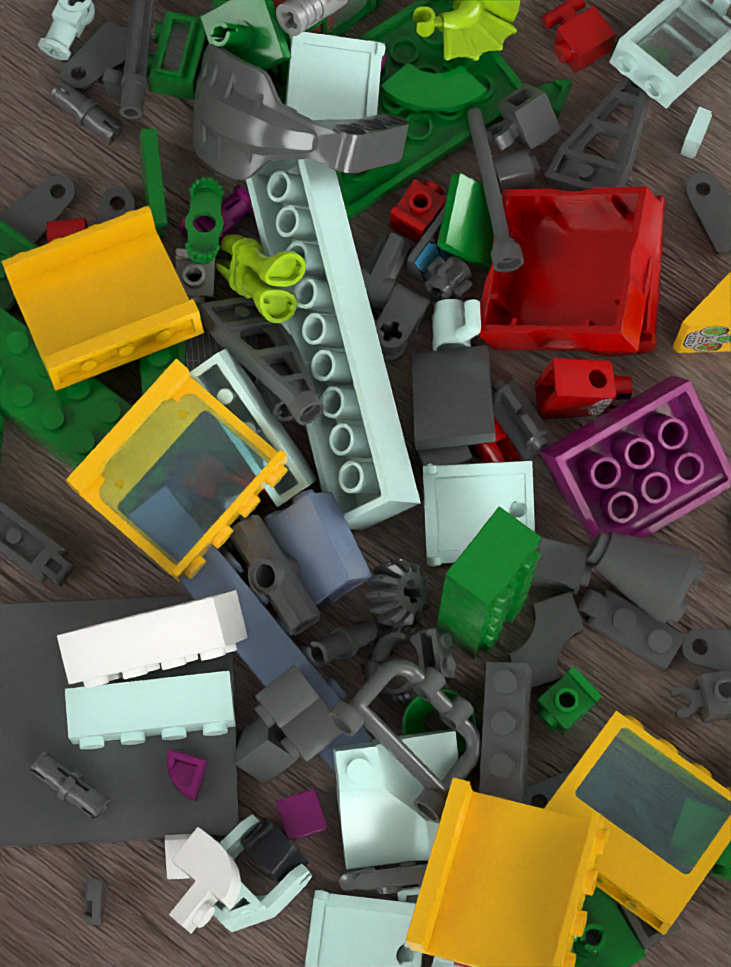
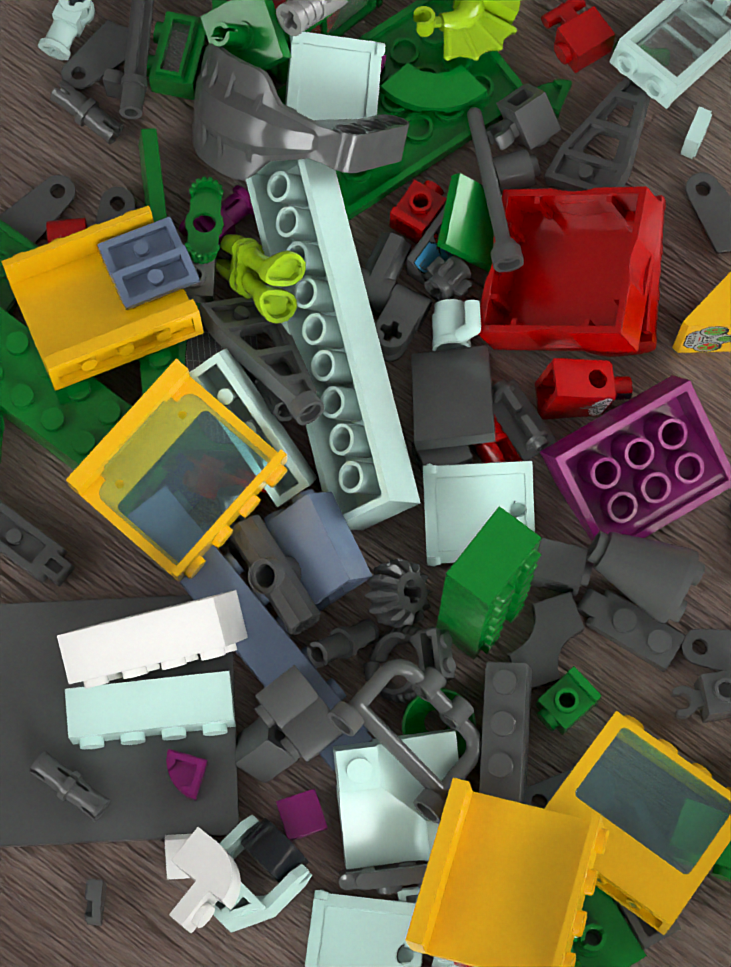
(148, 263): none -> sand blue slope

